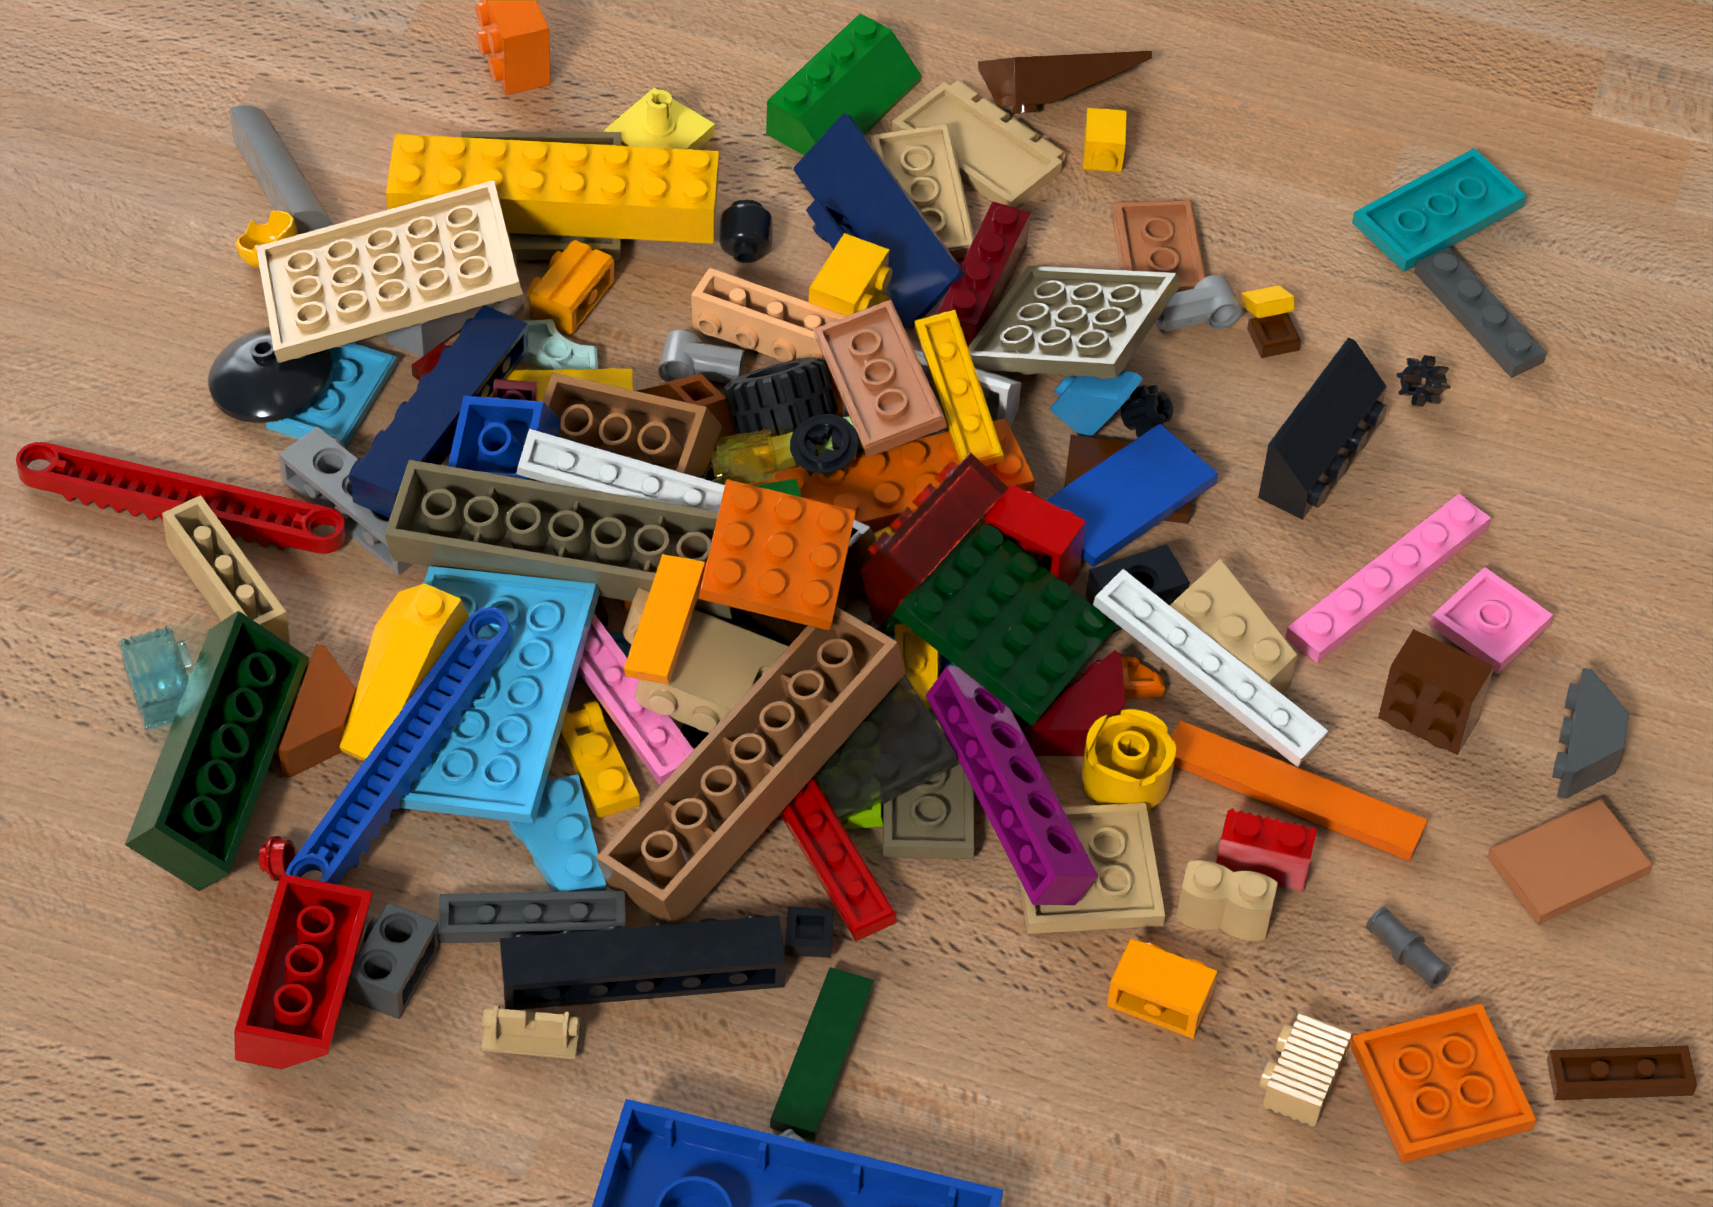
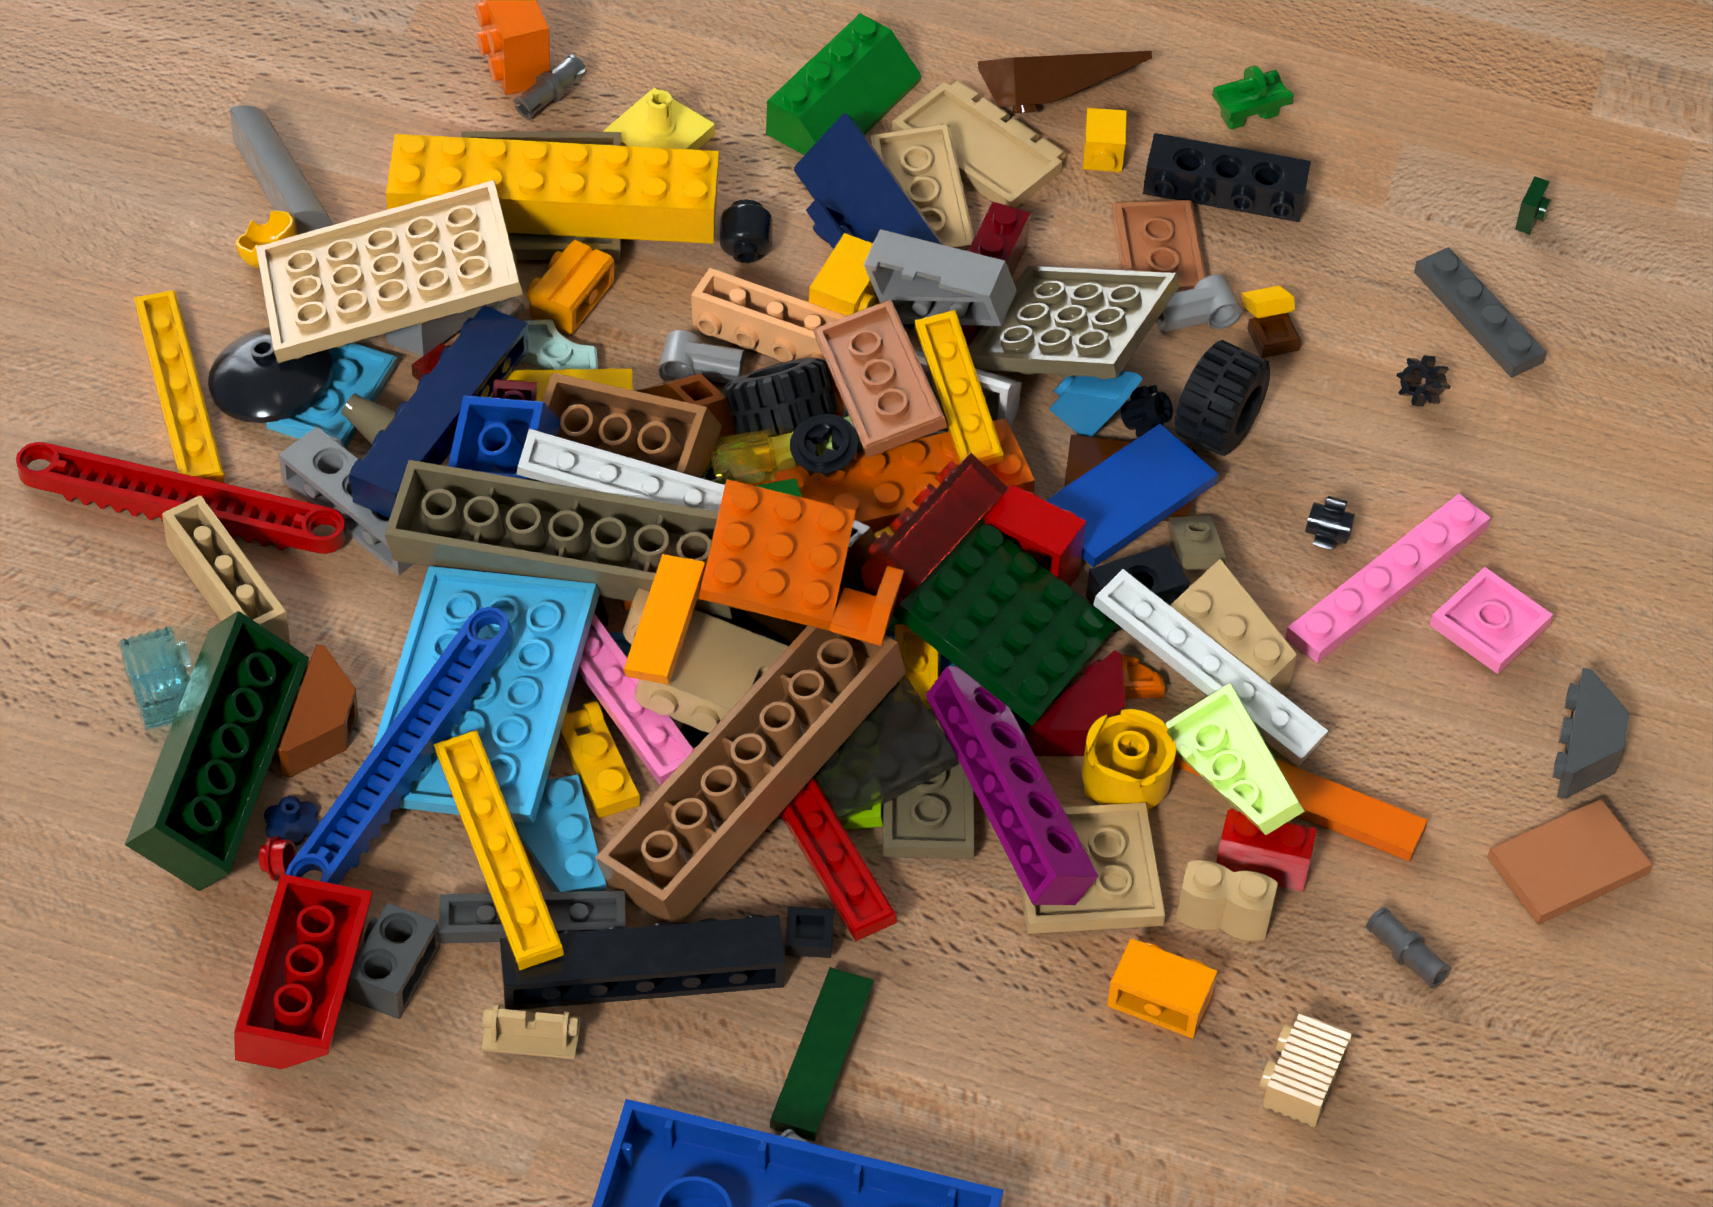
(178, 386): none -> yellow tile
(291, 819): none -> dark blue plant
(367, 416): none -> dark tan cone
(399, 657): yellow wedge -> none
(498, 850): none -> yellow tile
(549, 86): none -> flat silver pin
(867, 615): none -> orange panel
(937, 278): none -> light grey wedge
(1196, 541): none -> dark tan plate
(1222, 397): none -> black tyre
(1226, 177): none -> black brick
(1234, 759): none -> yellowish green wing
(1253, 95): none -> green hips
(1323, 432): black slope -> none
(1330, 523): none -> black gear
(1435, 692): reddish brown brick -> none
(1439, 209): teal plate -> none
(1442, 1083): orange plate -> none
(1534, 205): none -> dark green plate
(1621, 1072): reddish brown plate -> none

